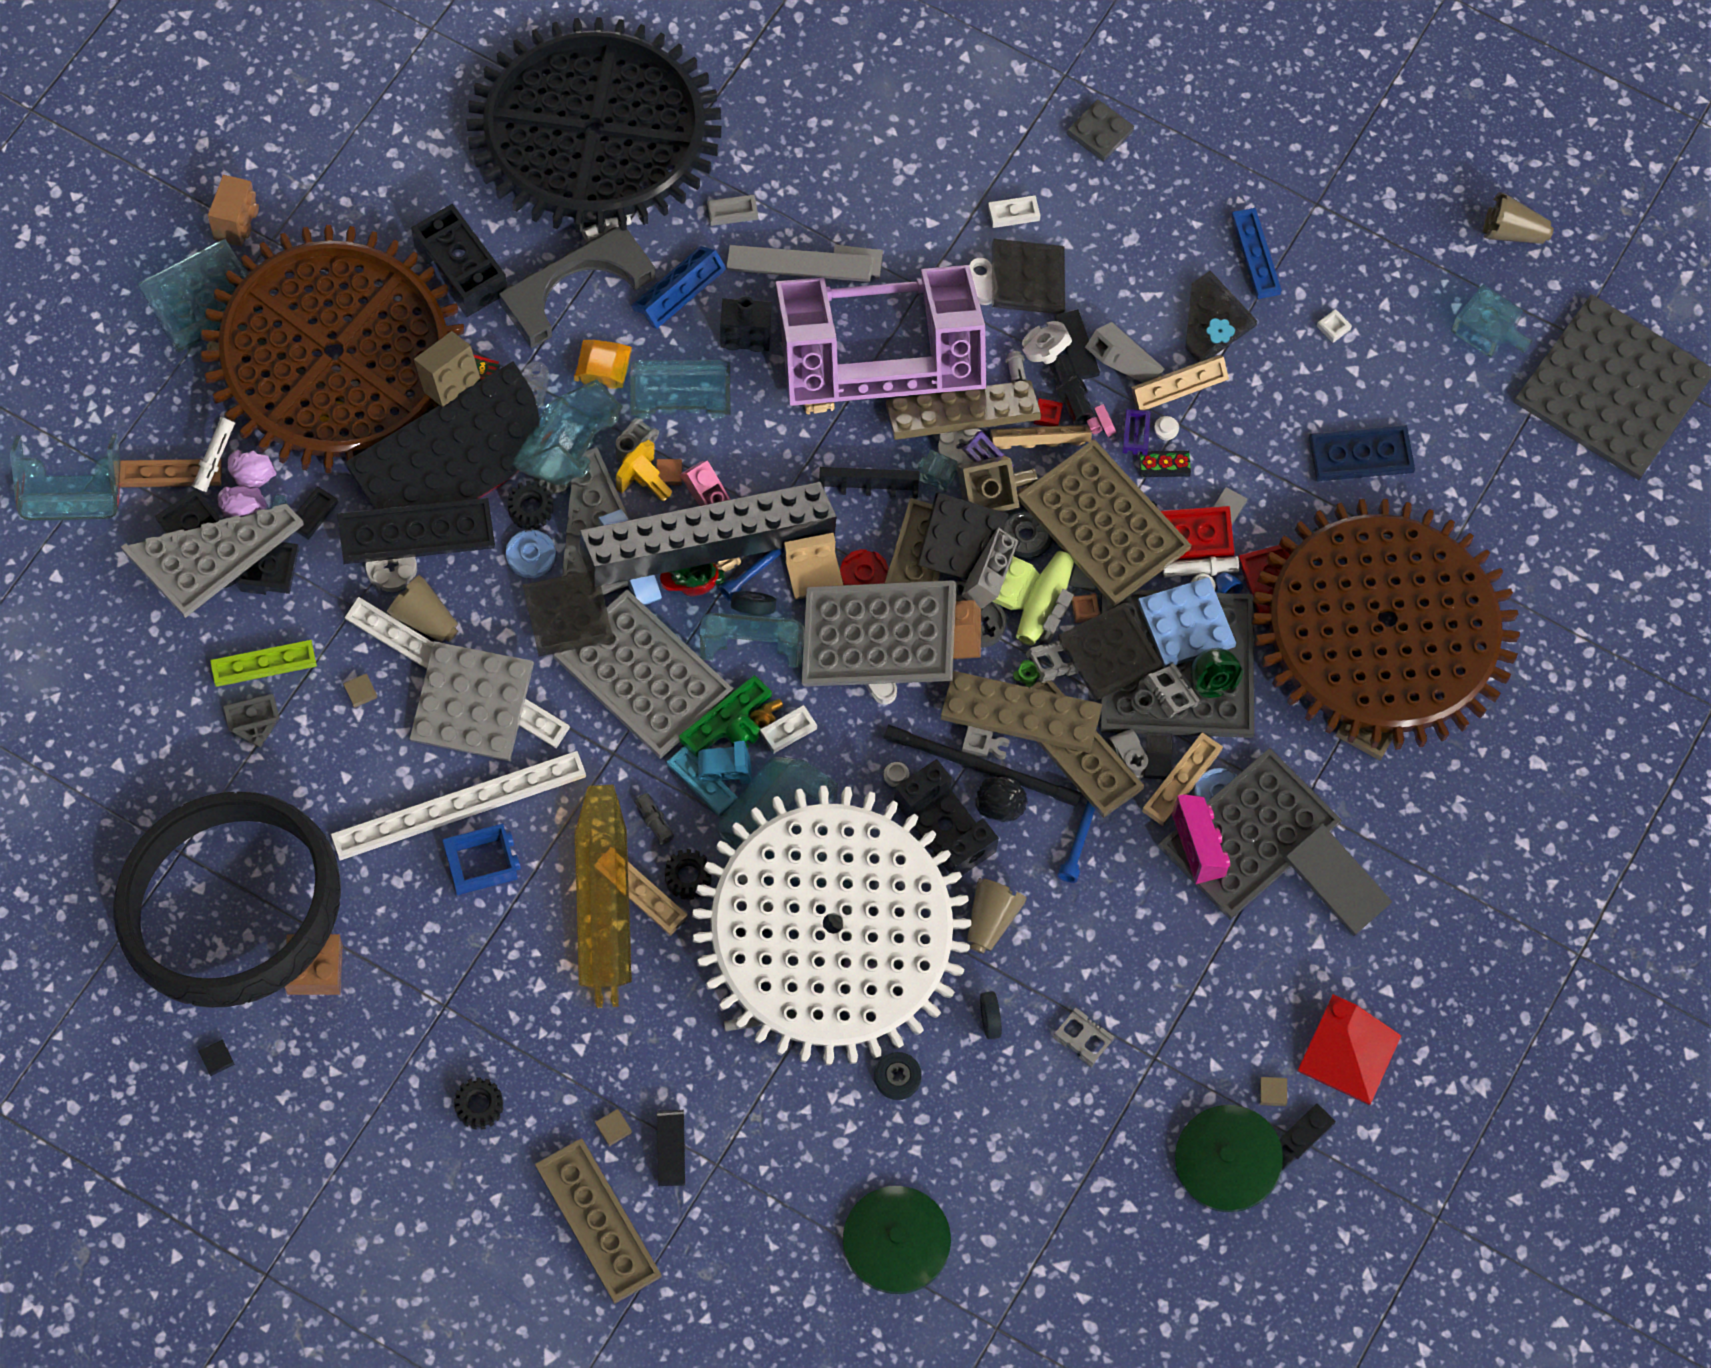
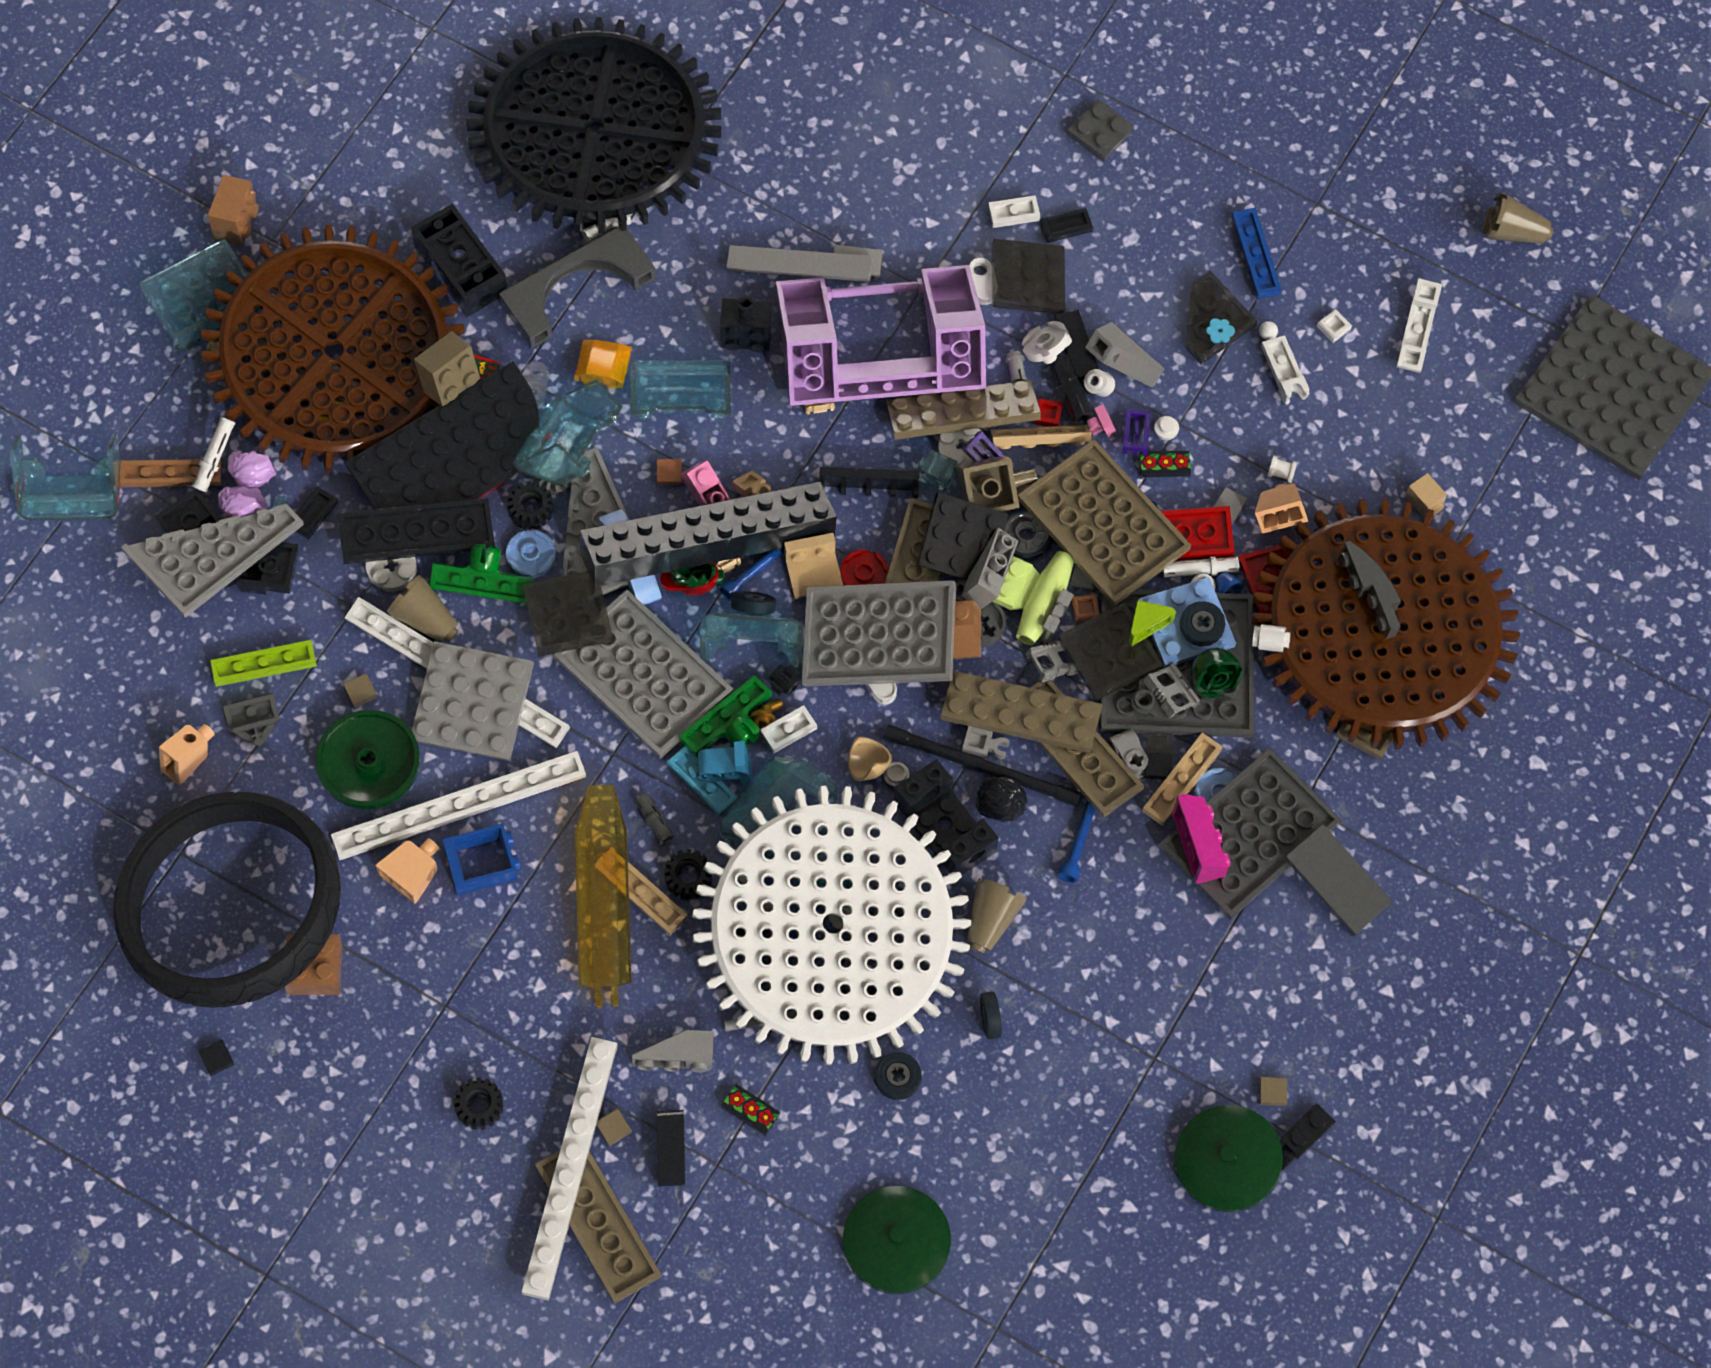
(184, 752): none -> light nougat torso
(368, 759): none -> dark green dish
(409, 868): none -> light nougat torso
(480, 577): none -> green plate
(569, 1169): none -> white plate
(634, 435): light grey piece -> none
(638, 467): yellow piece -> none
(679, 286): blue fence -> none
(685, 1050): none -> light grey slope
(732, 210): light grey tile -> none
(750, 1109): none -> tile
(751, 484): none -> tan plate
(785, 679): none -> black gear
(868, 759): none -> tan helmet
(1020, 675): bright green plate -> none
(1066, 225): none -> black tile
(1078, 1043): light grey piece -> none
(1099, 382): none -> white brick
(1149, 619): none -> lime slope
(1180, 383): tan plate -> none
(1201, 635): none -> black bush
(1271, 638): none -> white brick
(1280, 508): none -> light nougat torso
(1282, 363): none -> white plate
(1282, 469): none -> white bush
(1349, 1050): red slope -> none
(1361, 453): dark blue tile -> none
(1370, 580): none -> dark grey slope
(1419, 325): none -> white slope
(1426, 495): none -> tan brick
(1489, 322): clear light blue brick -> none

